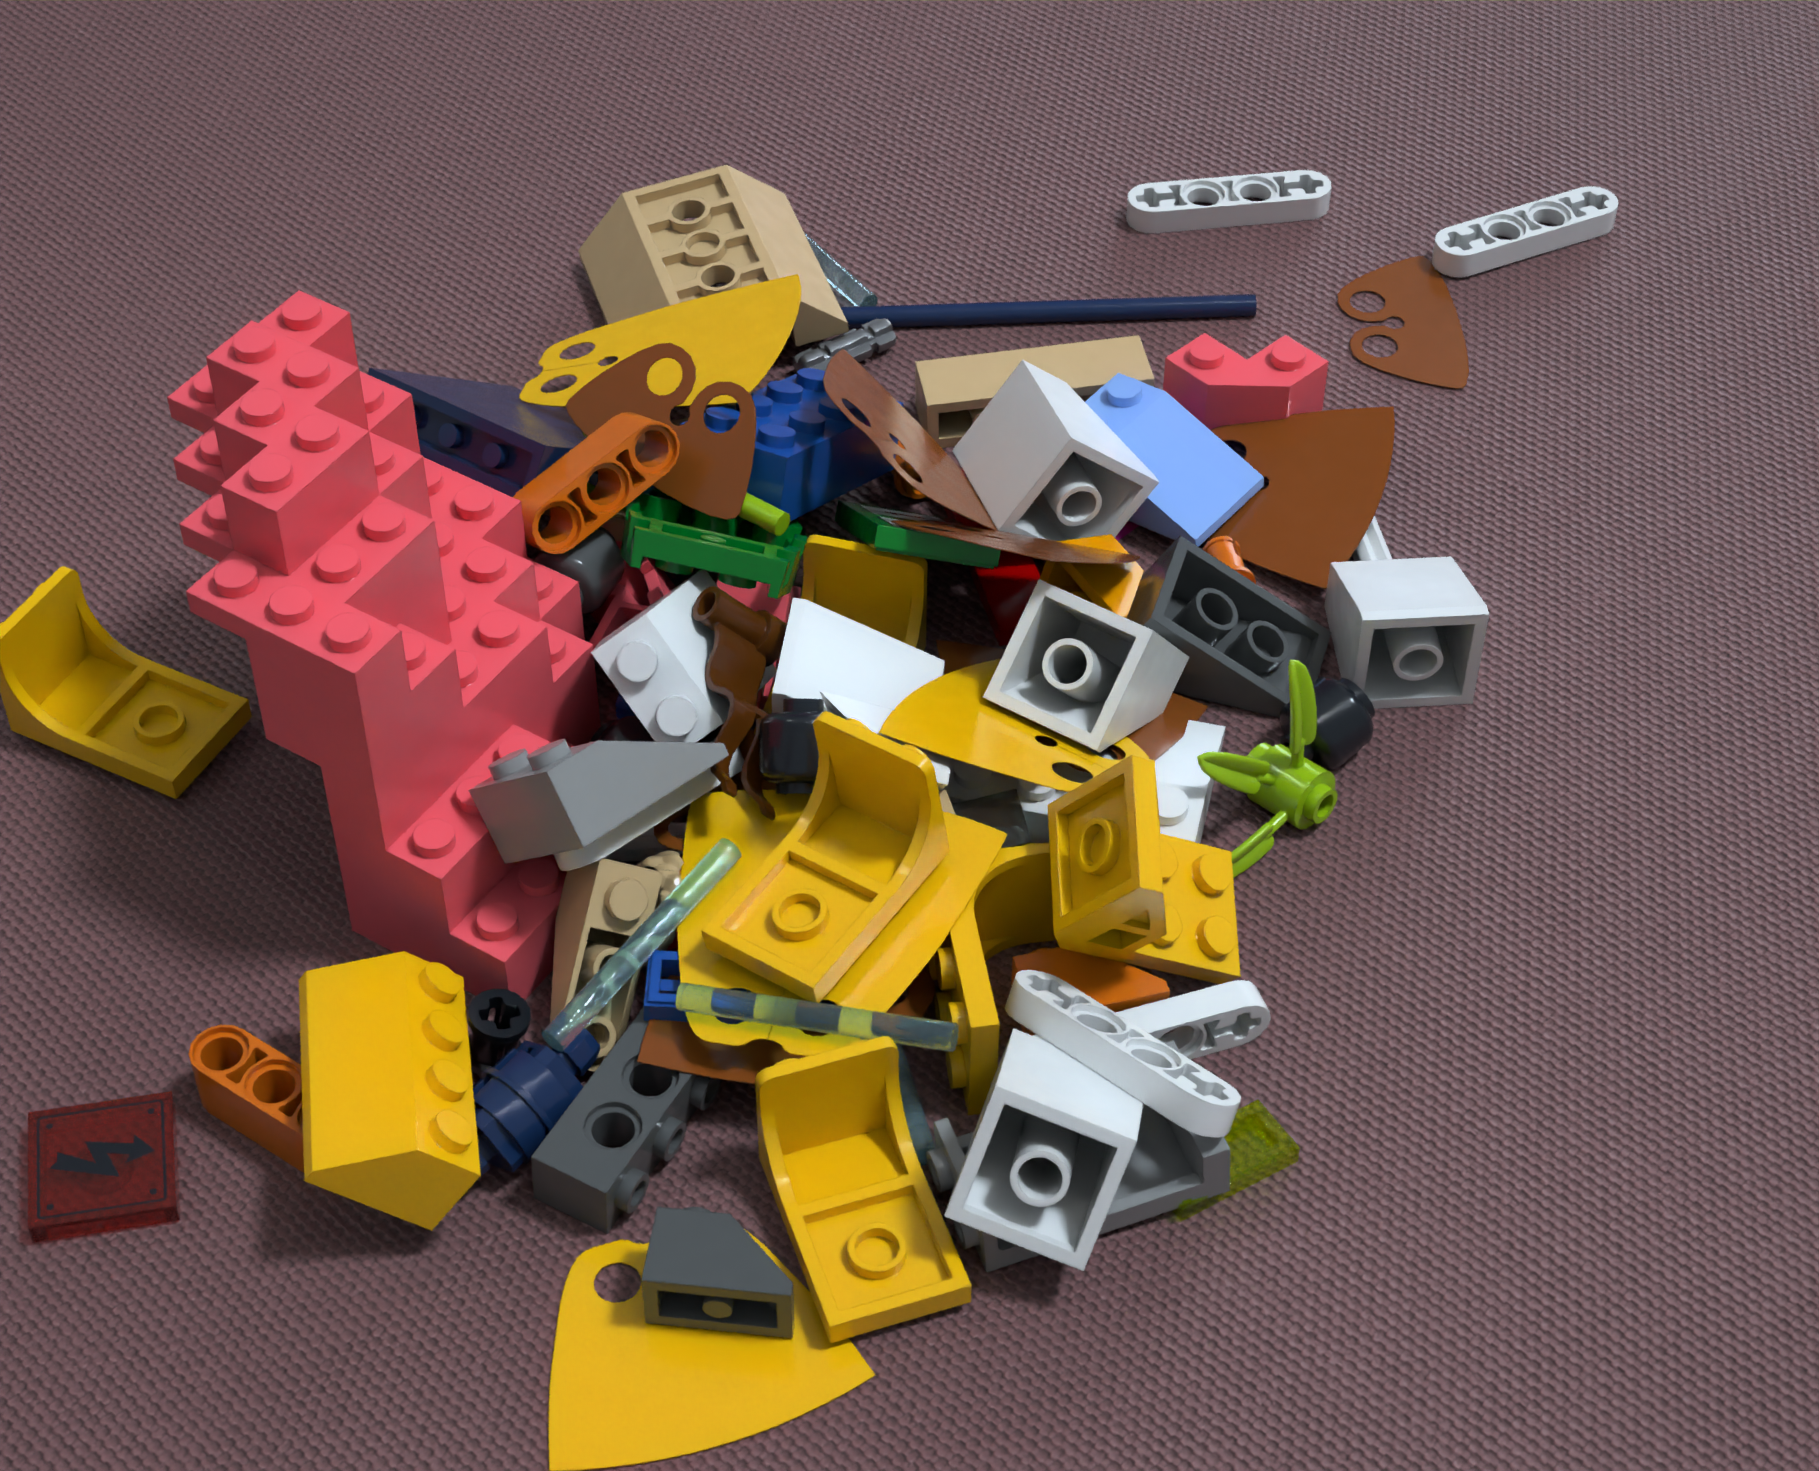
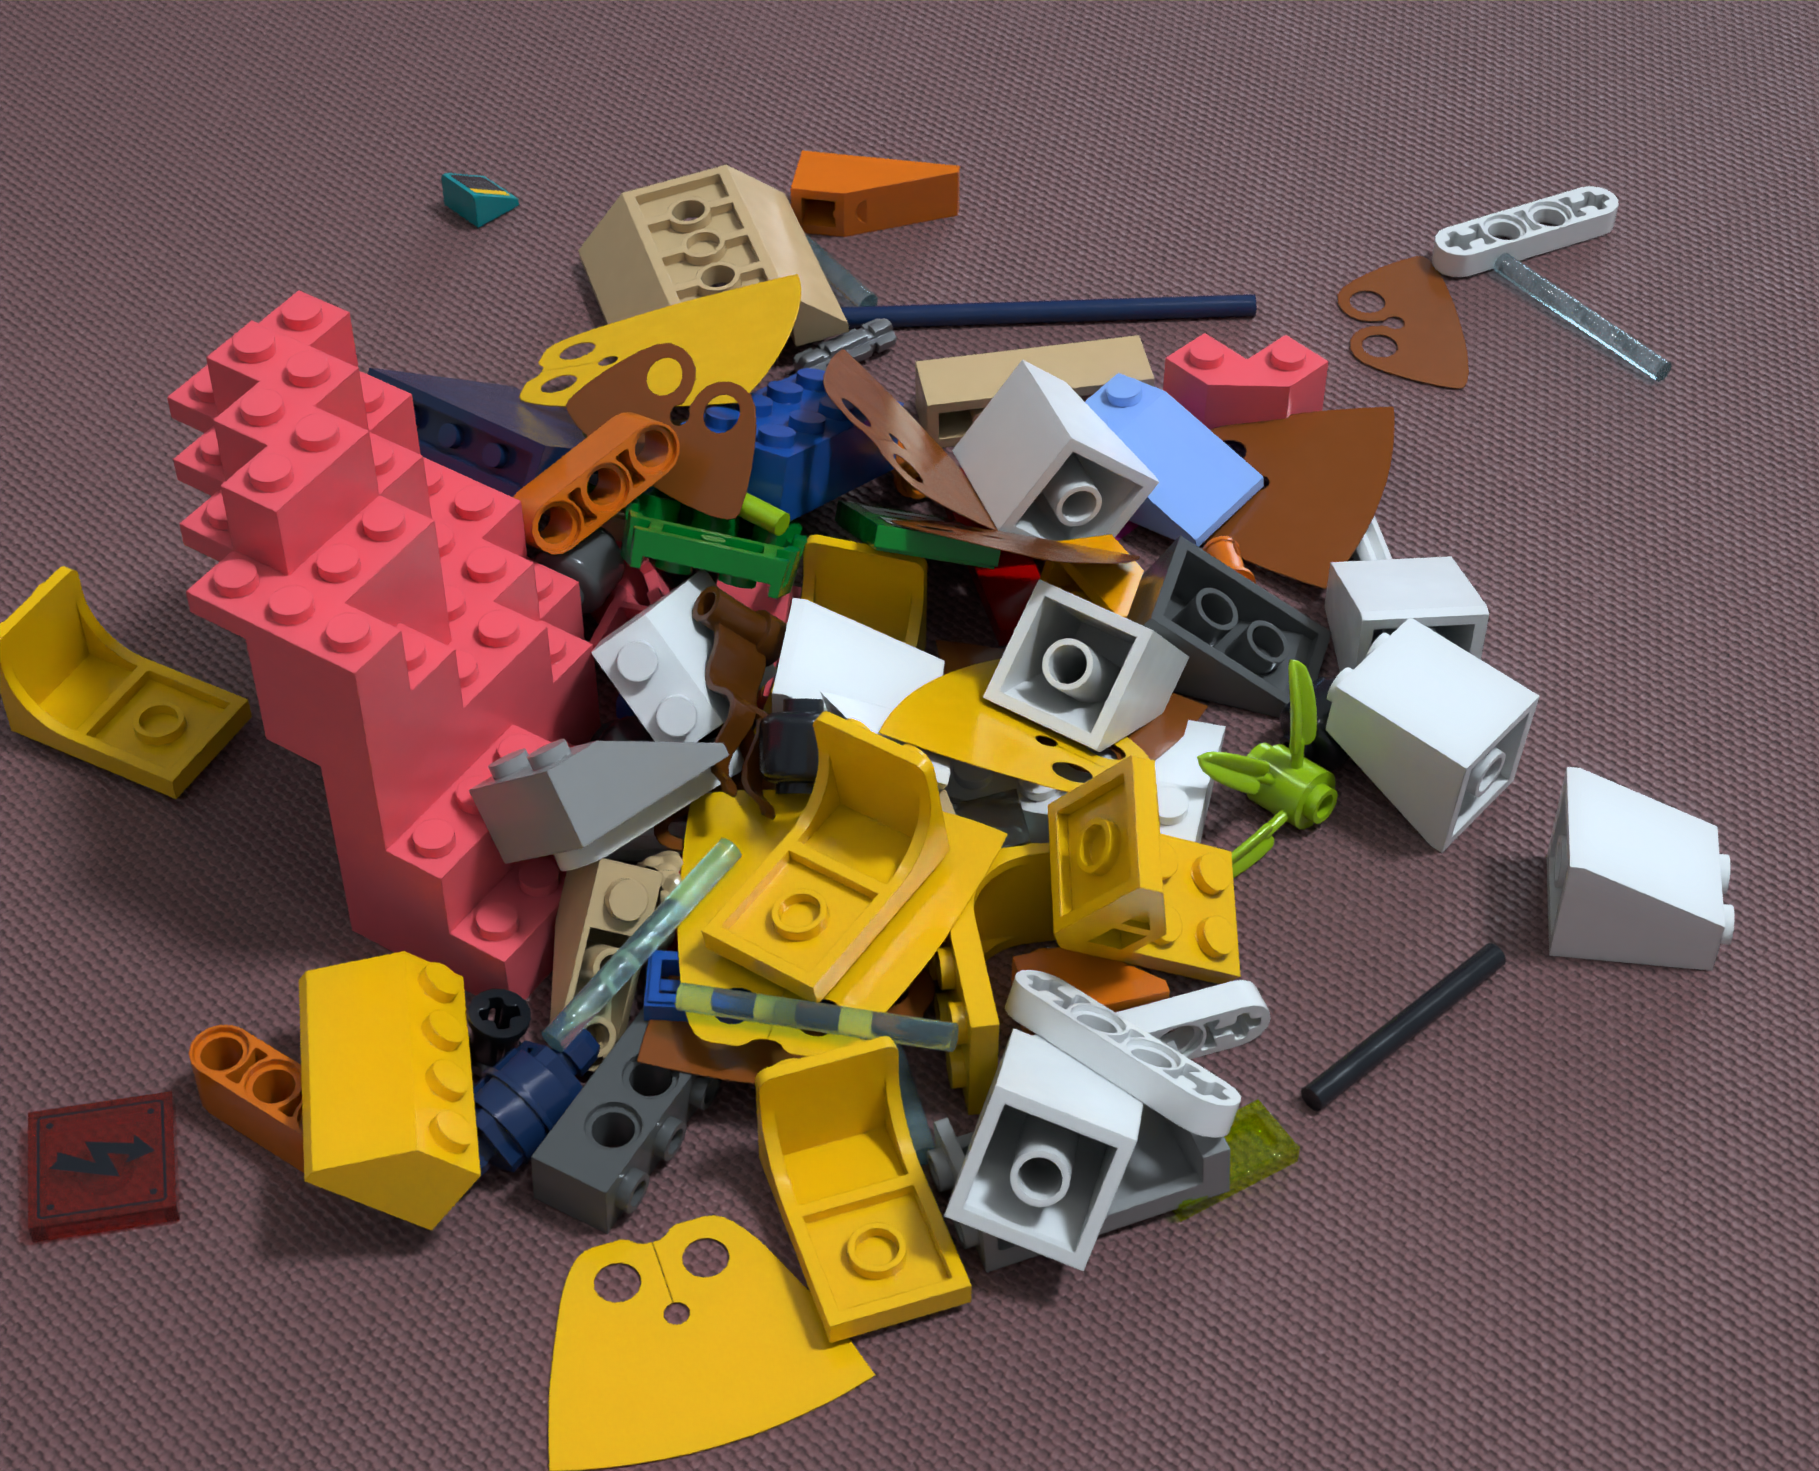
(476, 197): none -> teal slope
(713, 1276): dark grey slope -> none
(870, 194): none -> orange slope
(1286, 197): white beam -> none
(1402, 1027): none -> black bar
(1431, 728): none -> white slope
(1583, 317): none -> clear light blue bar
(1634, 879): none -> white slope

